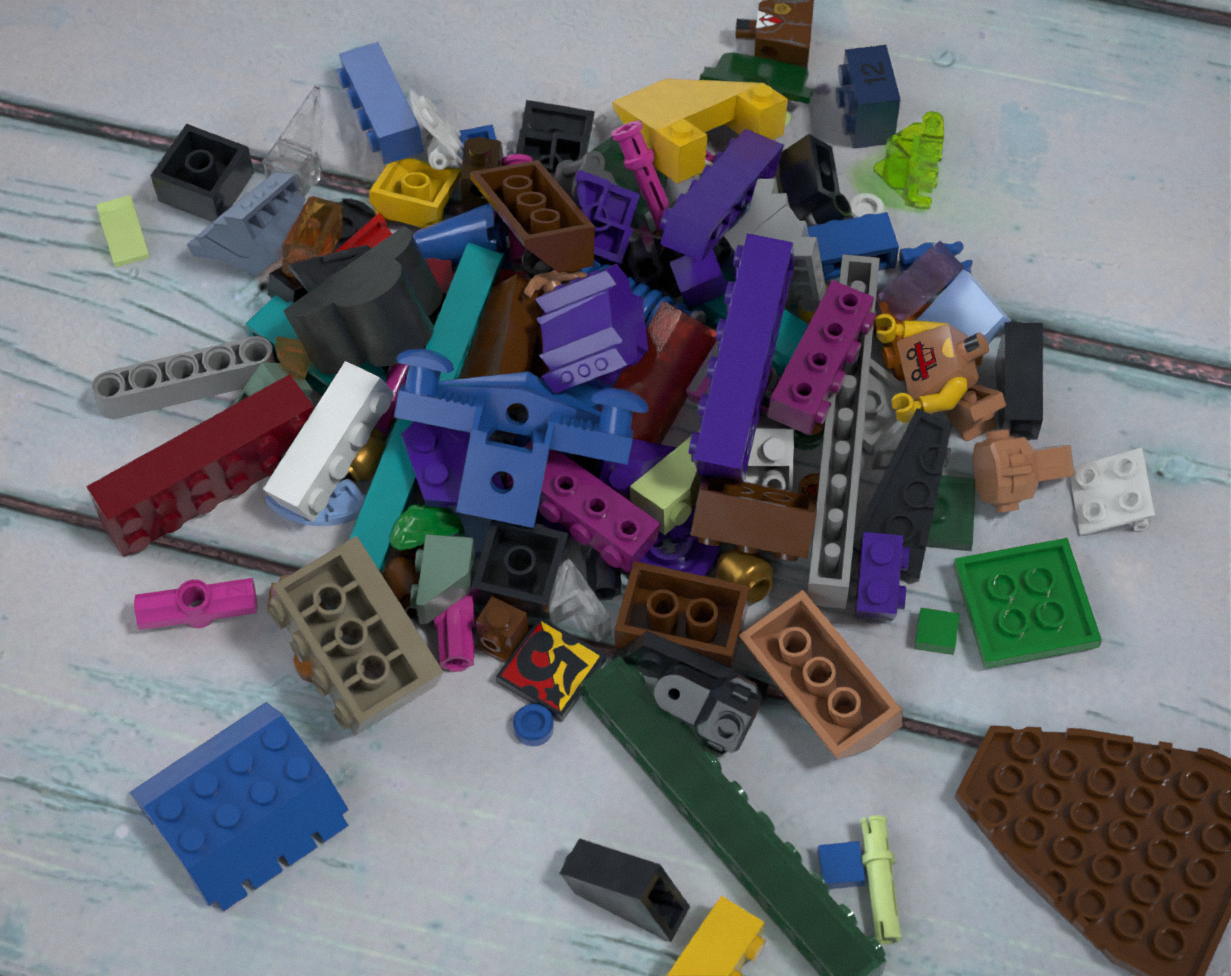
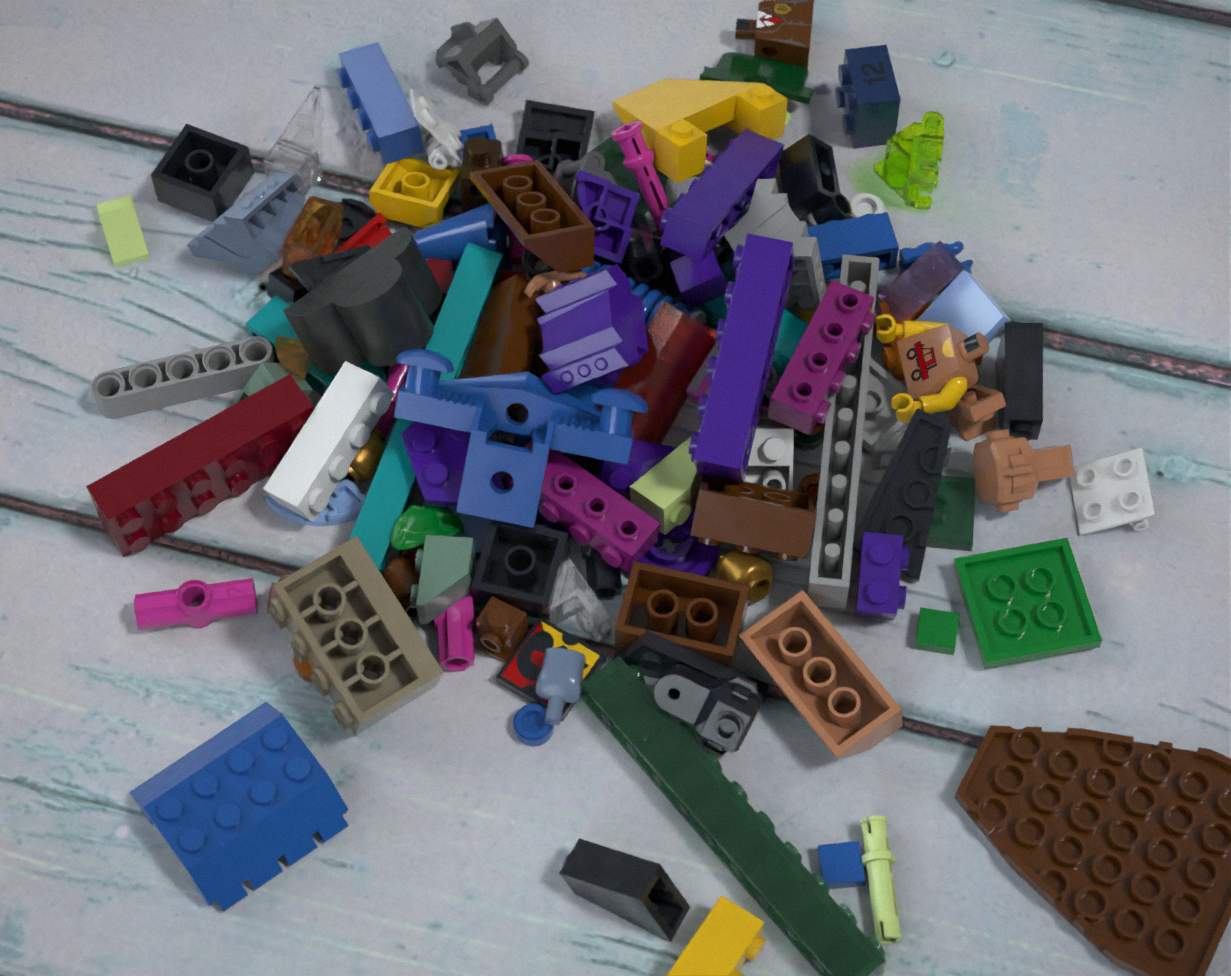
(475, 45): none -> dark grey piece
(560, 681): none -> sand blue piece

